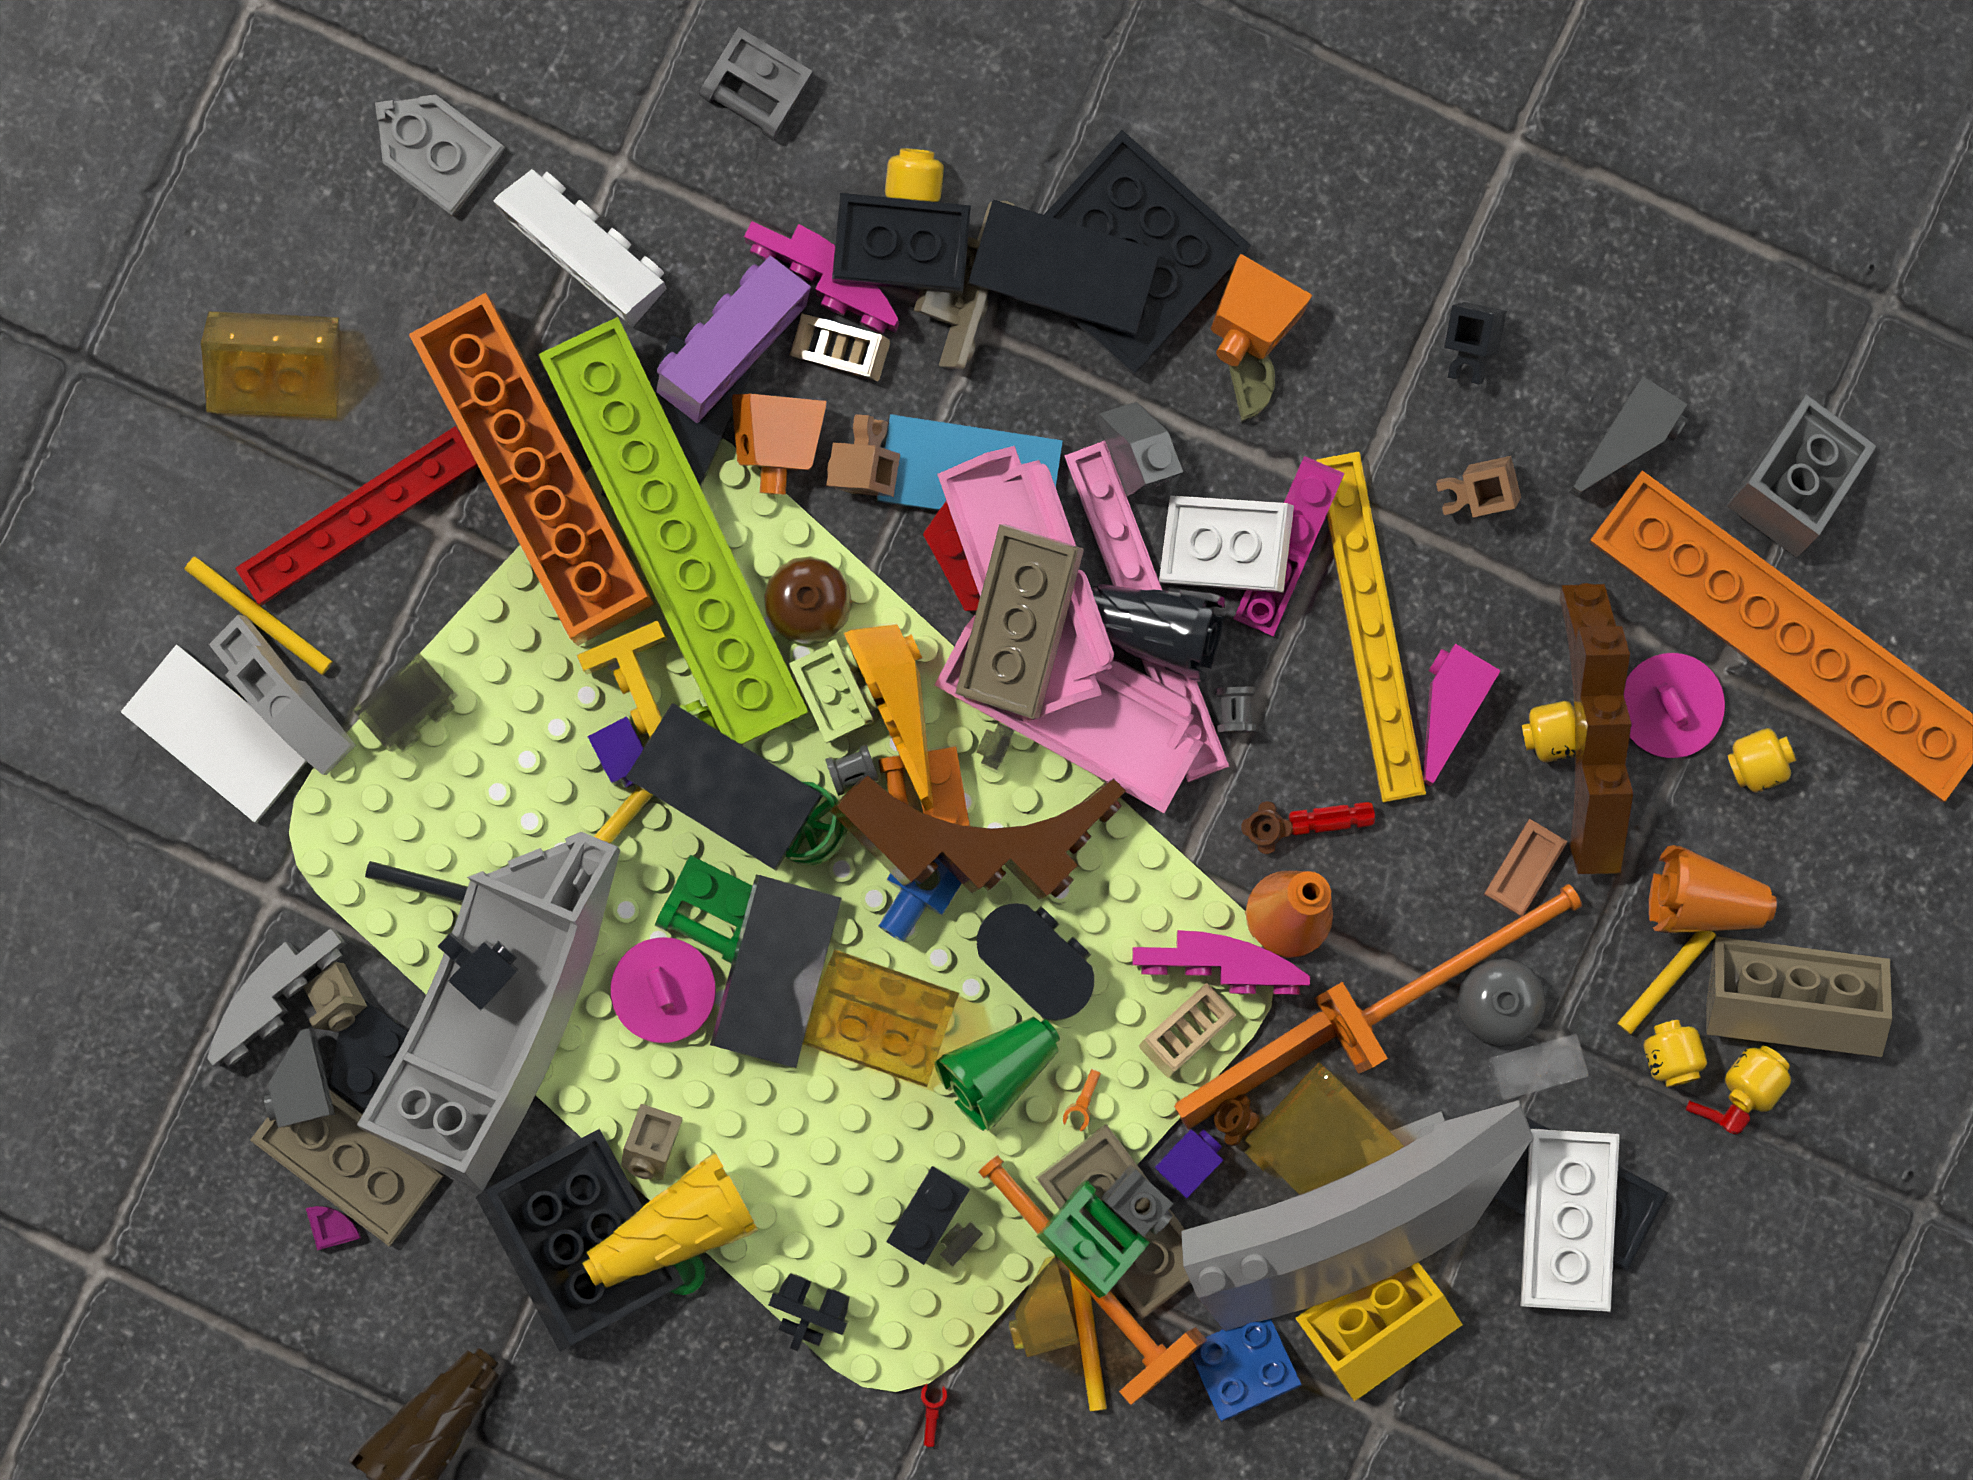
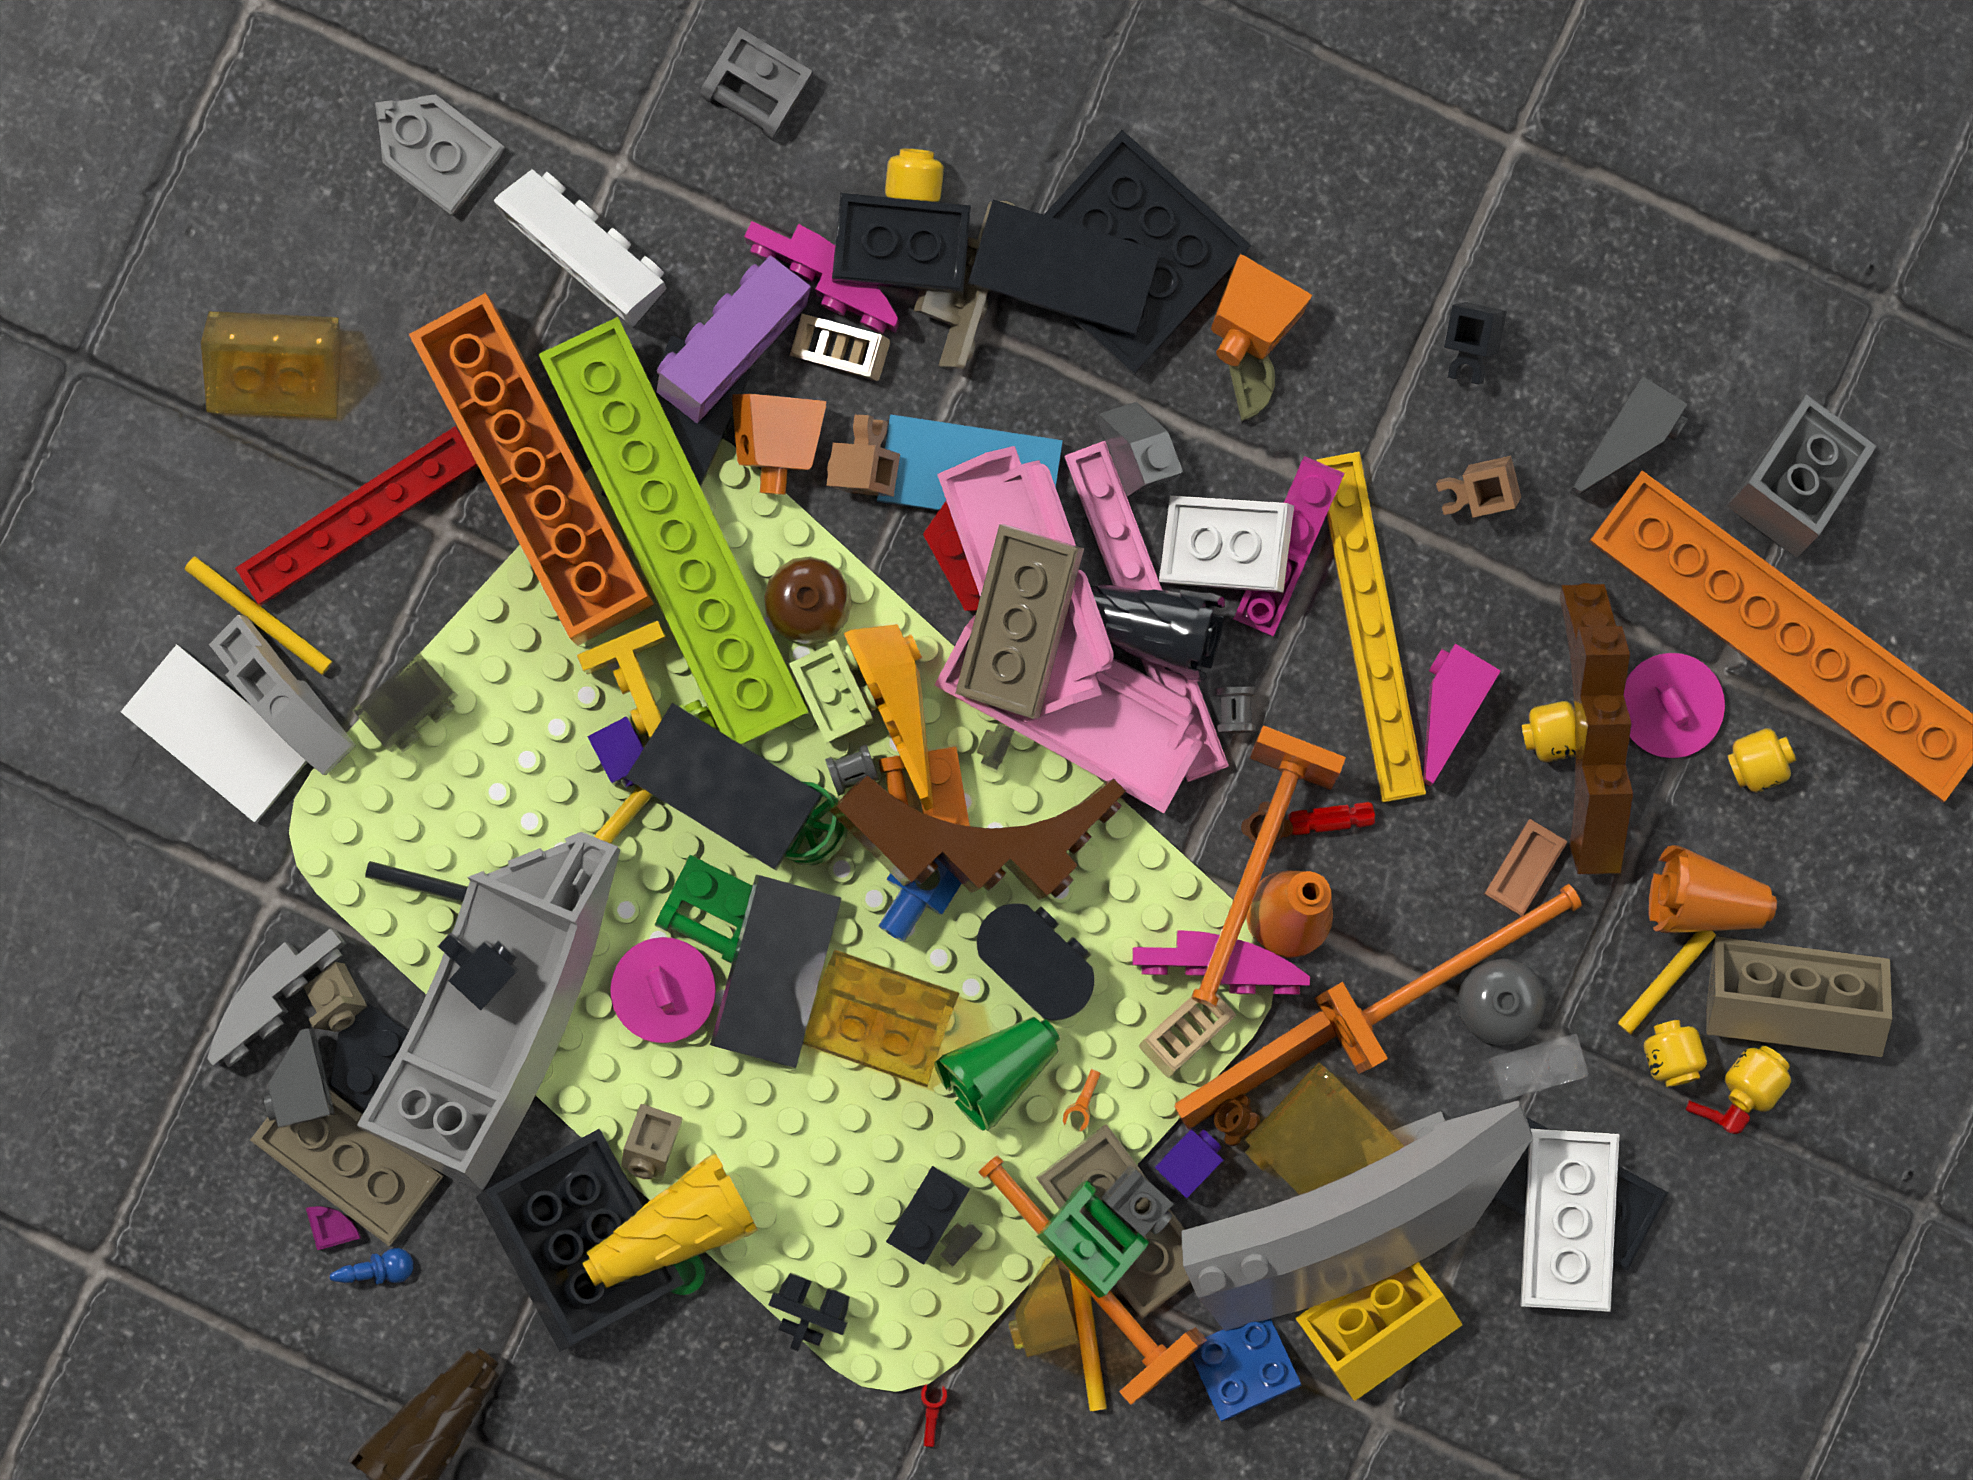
(393, 1266): none -> blue bar
(1296, 761): none -> orange tile

